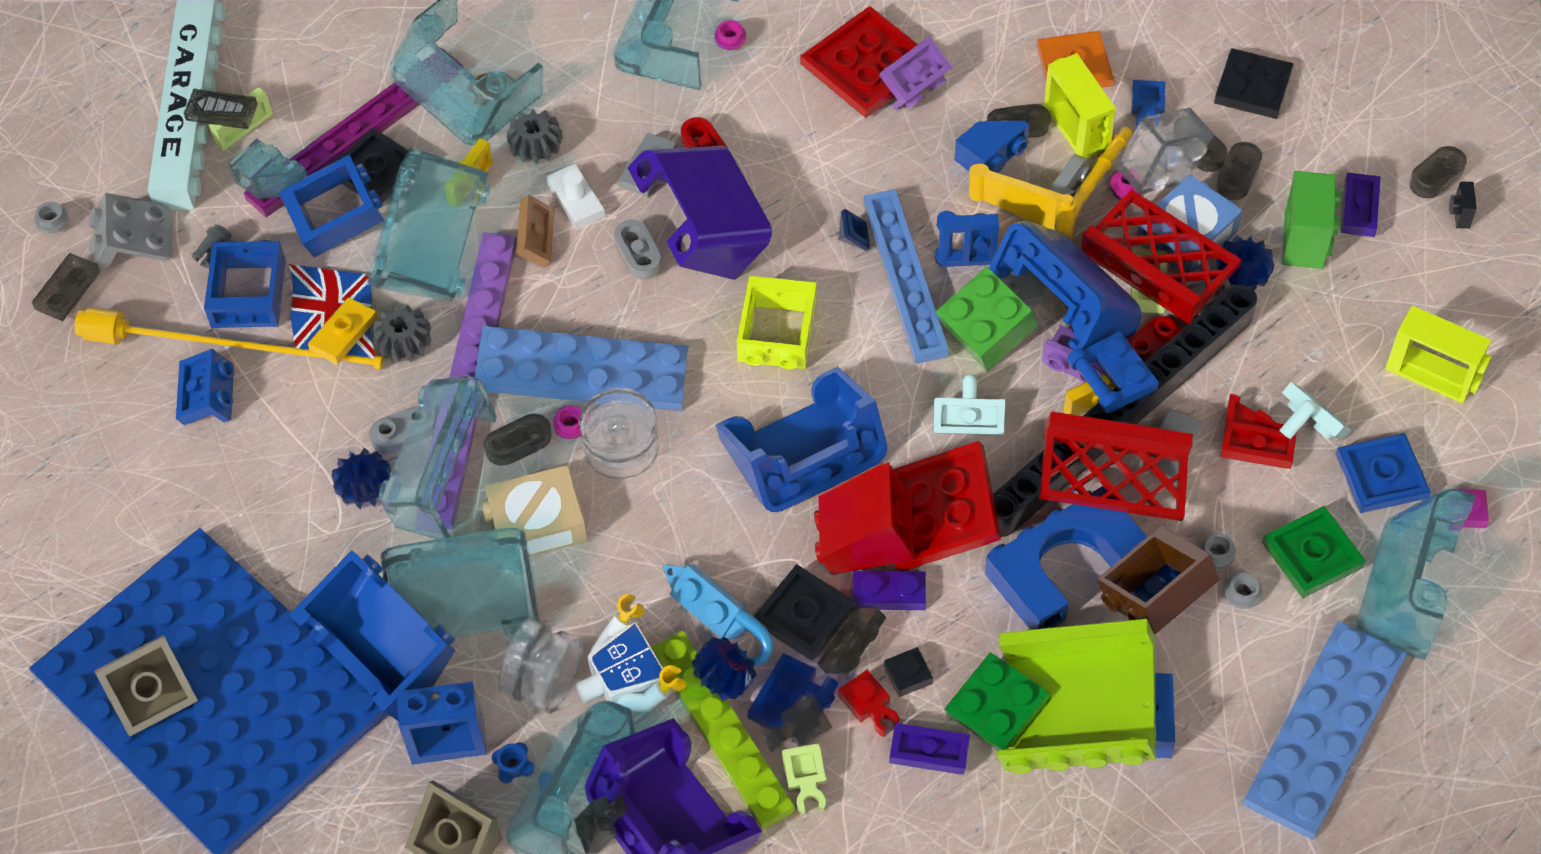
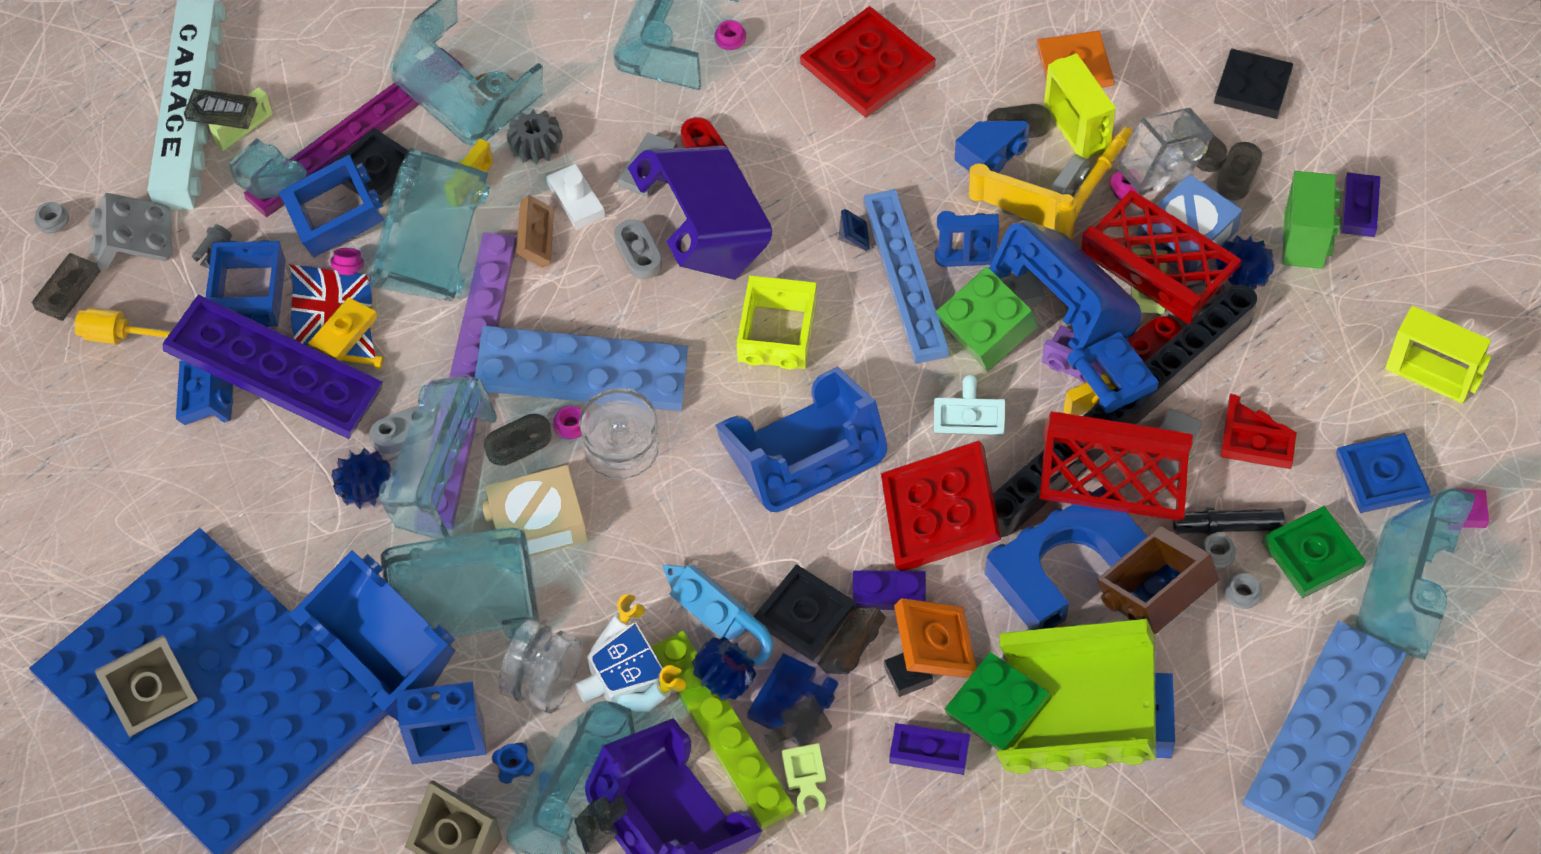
(272, 366): none -> dark purple plate
(347, 261): none -> dark pink plate
(402, 333): dark grey gear -> none
(865, 522): red slope -> none
(868, 699): red plate -> none
(915, 71): medium lavender bracket -> none
(935, 638): none -> orange plate
(1147, 98): blue plate -> none
(1229, 521): none -> black pin
(1307, 406): light aqua plate -> none
(1435, 174): clear smoke plate -> none
(1463, 205): black plate -> none

